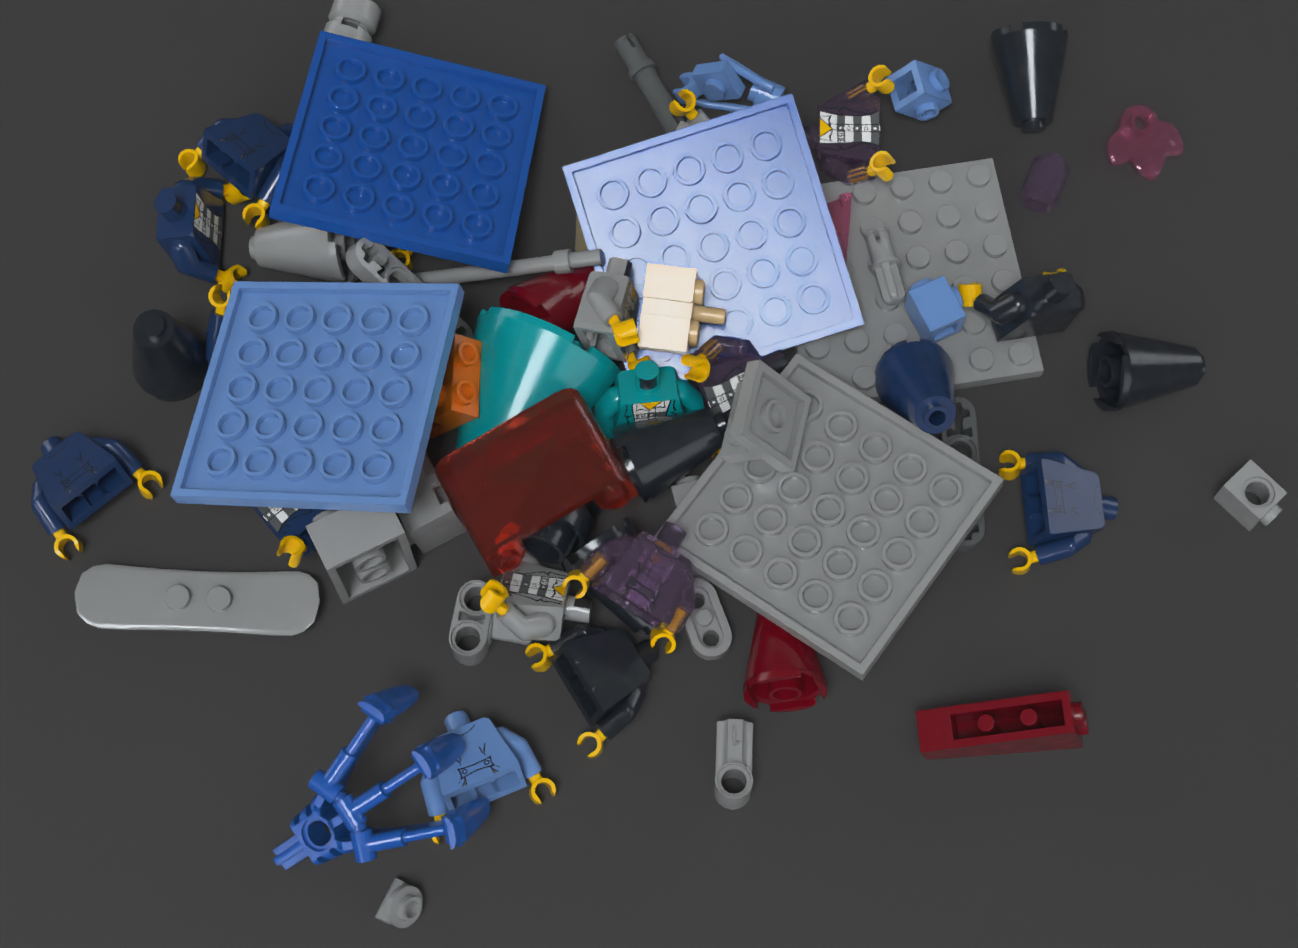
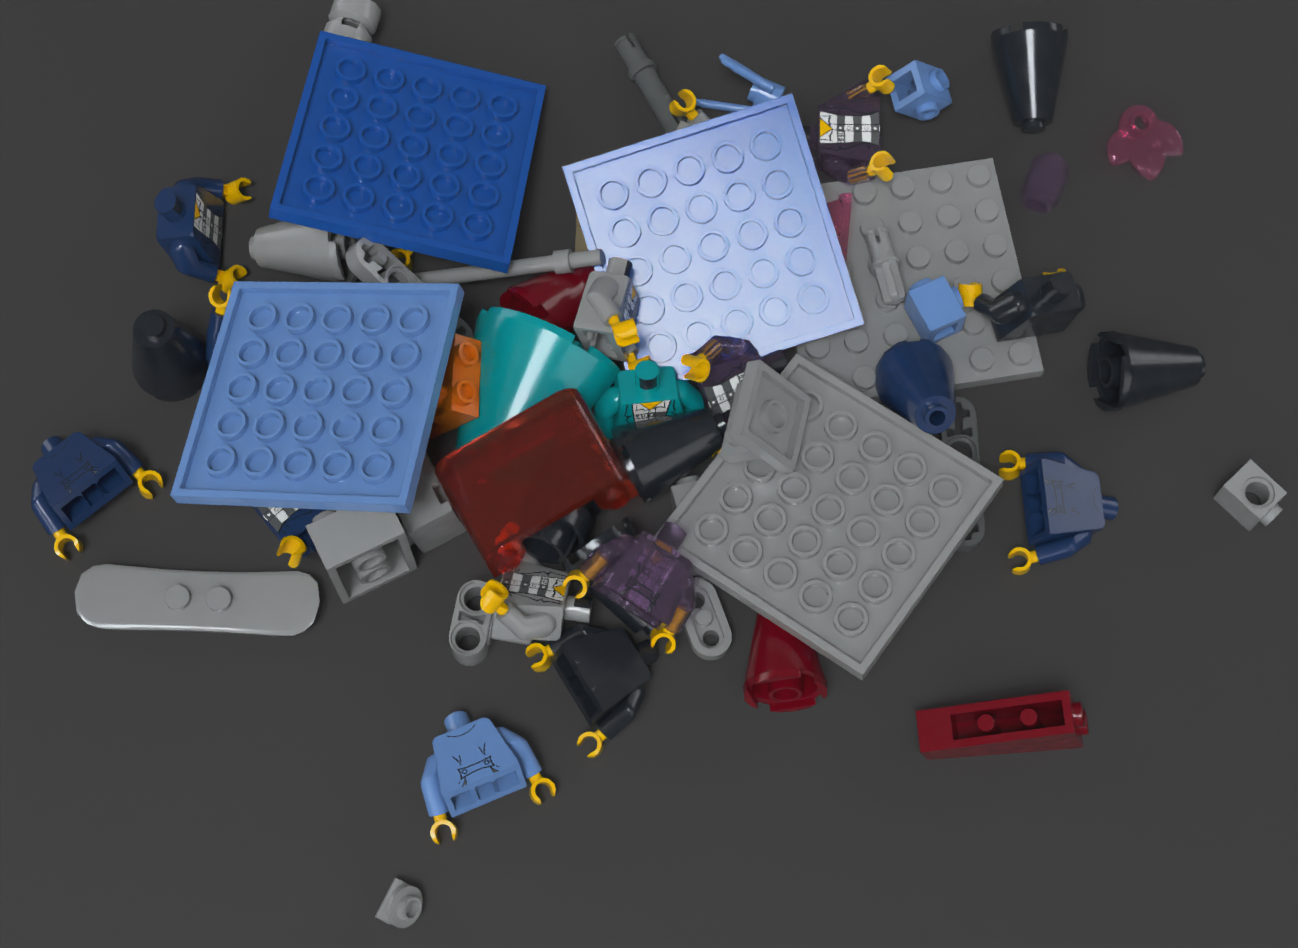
(245, 153): dark blue torso -> none
(347, 815): blue piece -> none
(673, 309): brick -> none
(714, 80): medium blue plate -> none
(733, 760): light grey piece -> none

